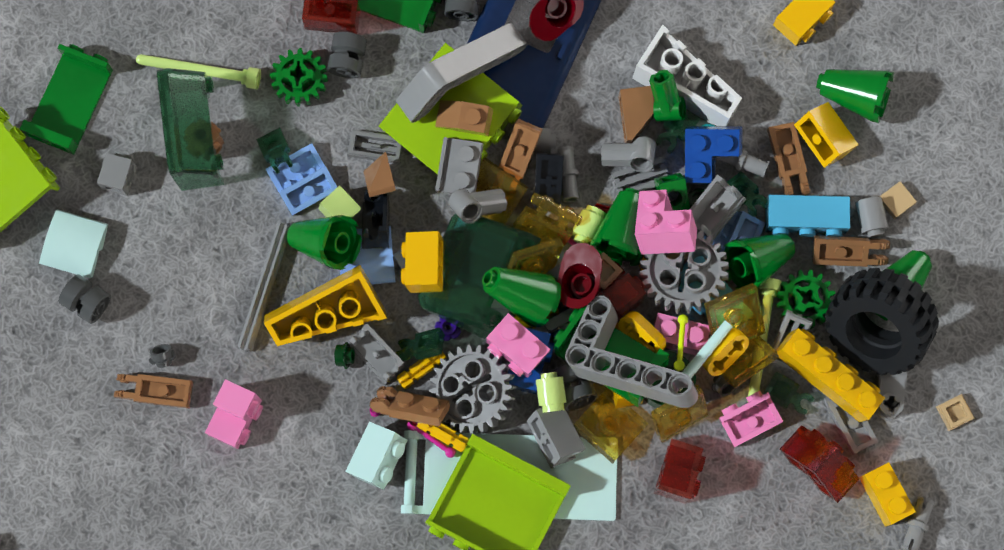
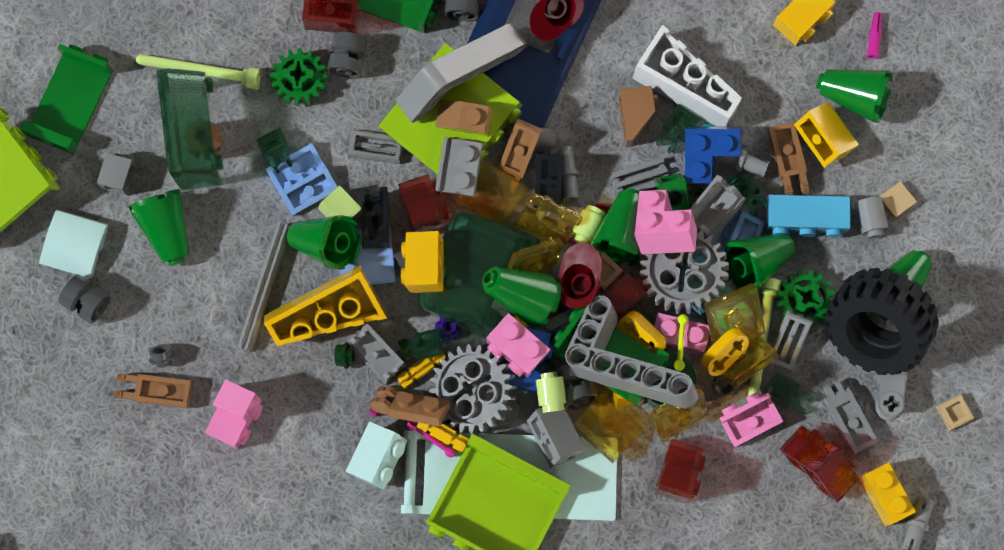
(163, 225): none -> green cone
(379, 177): medium nougat slope -> none
(422, 204): none -> clear red brick
(473, 205): light grey piece -> none
(637, 155): light grey piece -> none
(667, 103): green piece -> none
(707, 349): light aqua bar -> none
(829, 375): yellow brick -> none
(848, 251): medium nougat hinge -> none
(875, 37): none -> dark pink piece

